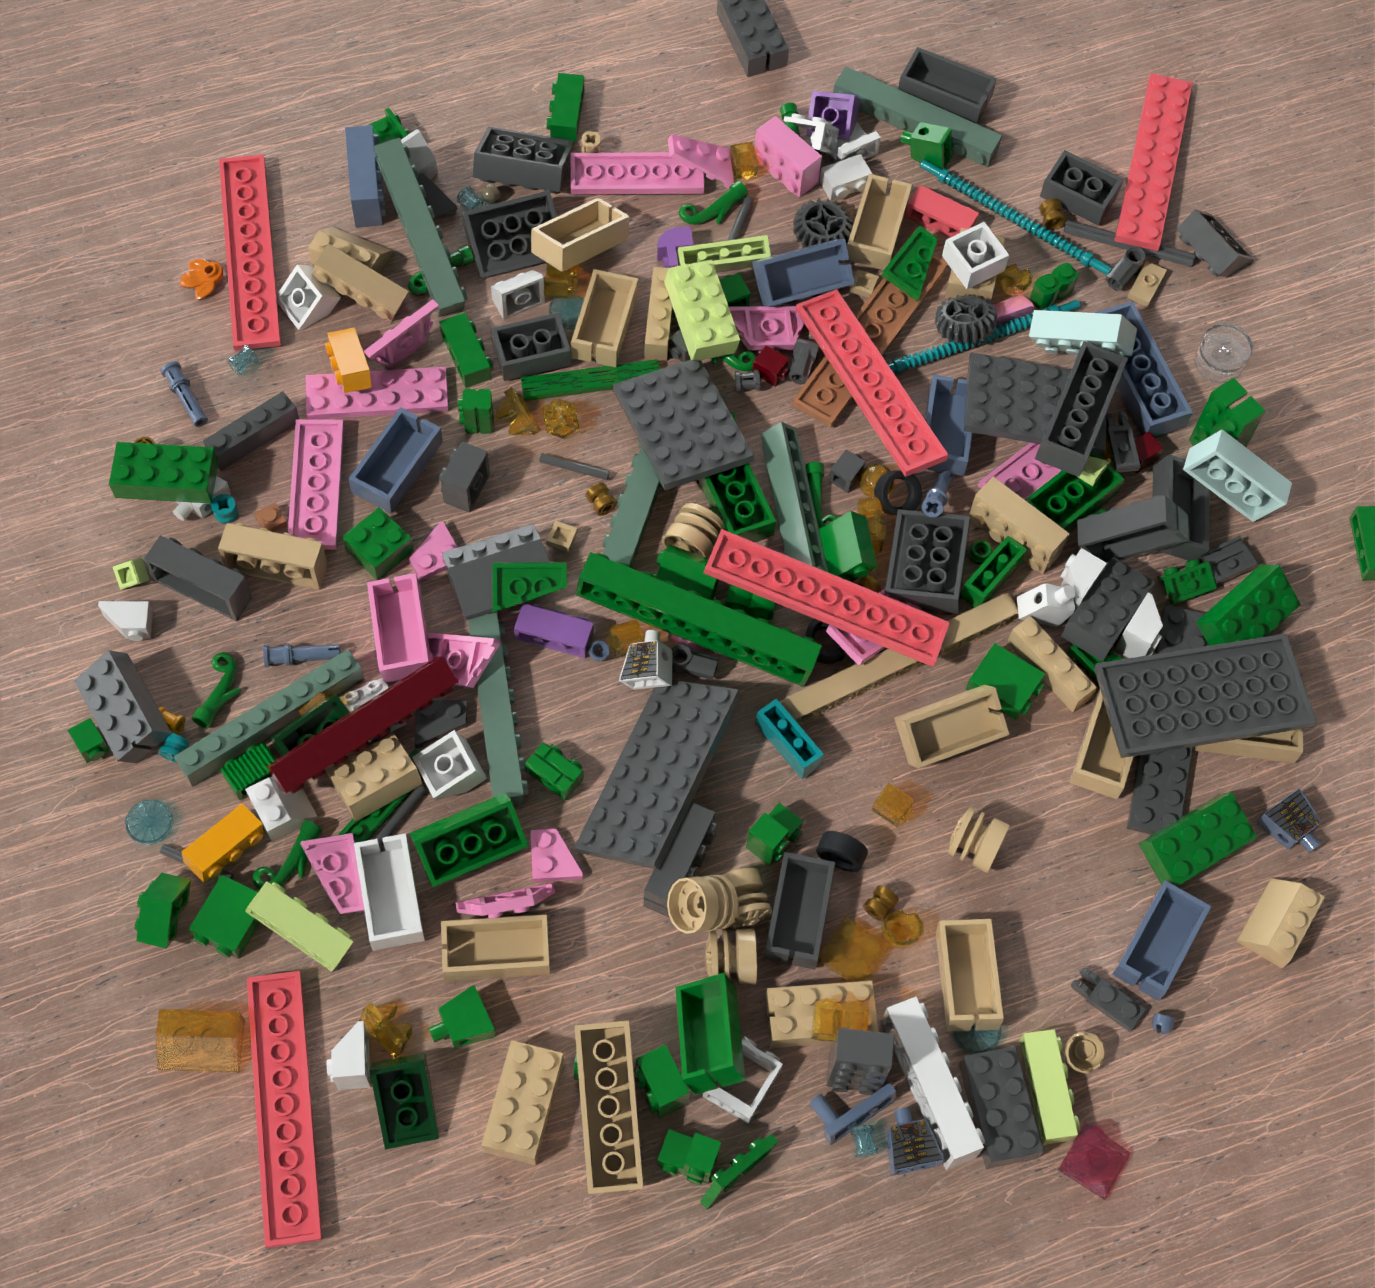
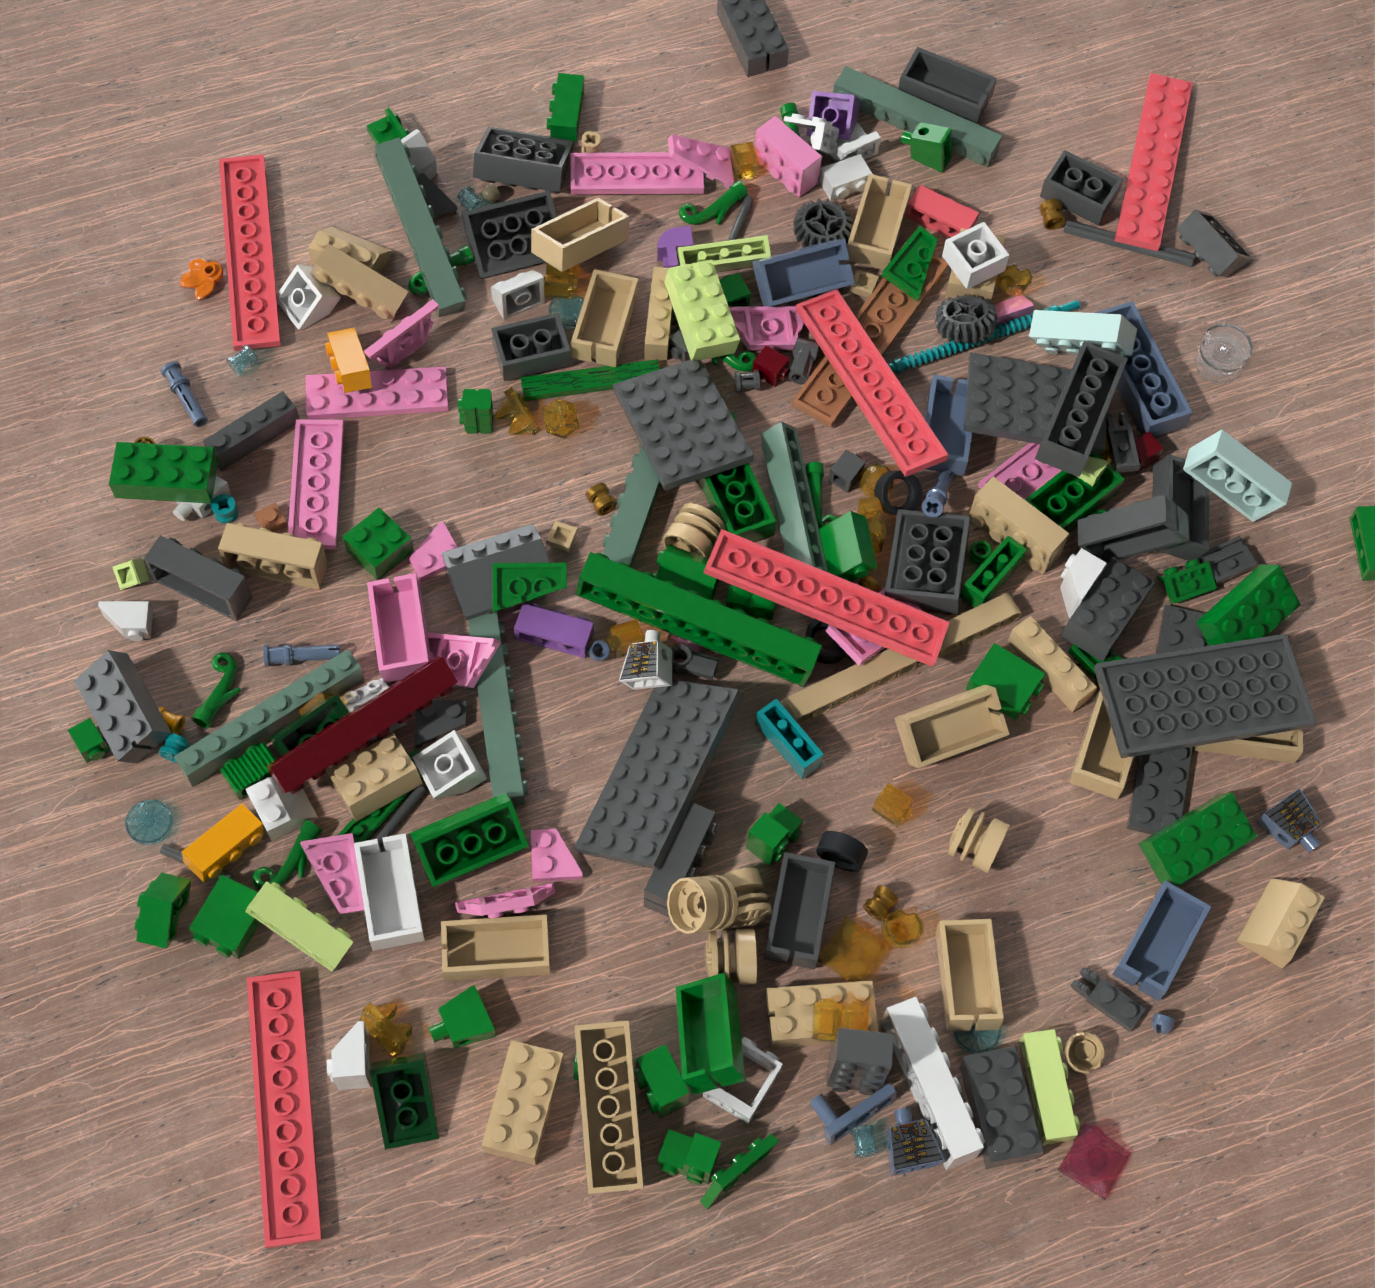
(199, 1040): clear yellow slope -> none
(364, 177): sand blue piece -> none
(395, 460): sand blue piece -> none
(464, 476): dark grey brick -> none
(466, 349): green brick -> none
(555, 770): green brick -> none
(574, 466): dark grey bar -> none
(1036, 229): teal hose -> none
(1047, 604): white torso -> none
(1054, 286): green brick -> none
(1126, 269): dark grey piece -> none
(1142, 631): white slope -> none
(1147, 283): tan plate -> none
(1217, 415): green piece -> none

